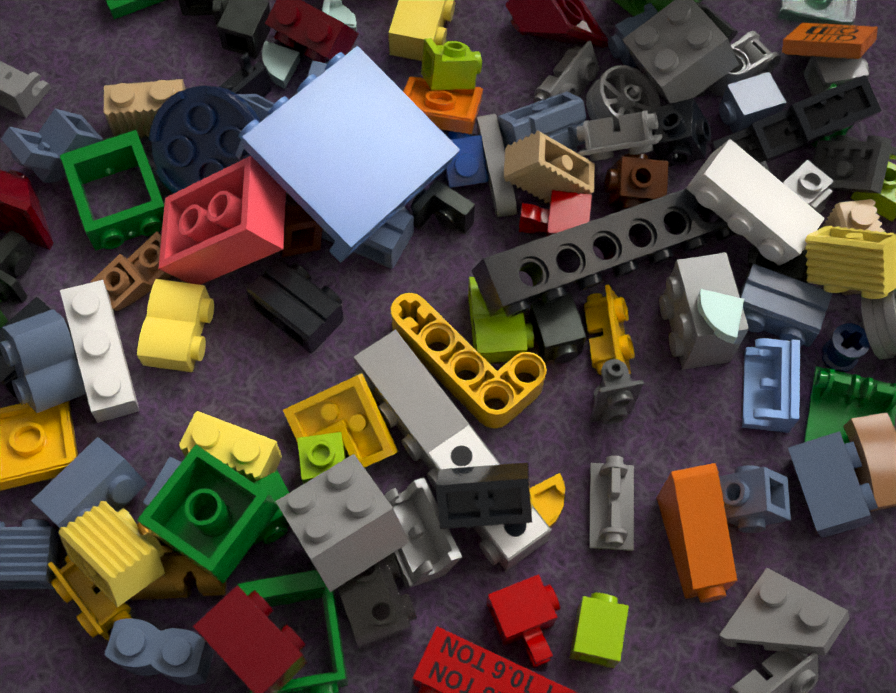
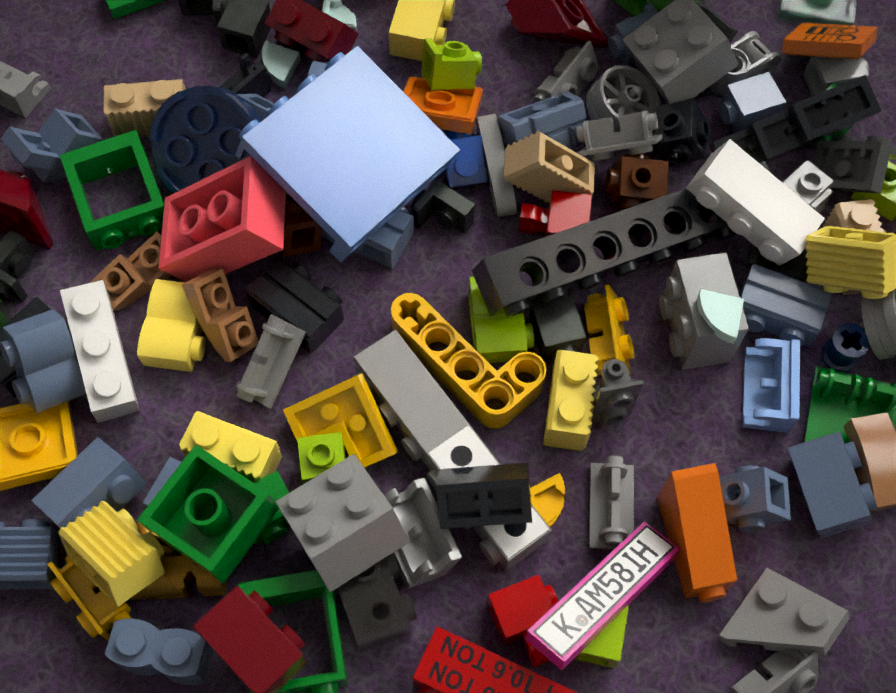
(224, 324): none -> medium nougat slope
(270, 362): none -> light grey hinge
(571, 400): none -> light yellow brick
(601, 595): none -> tile

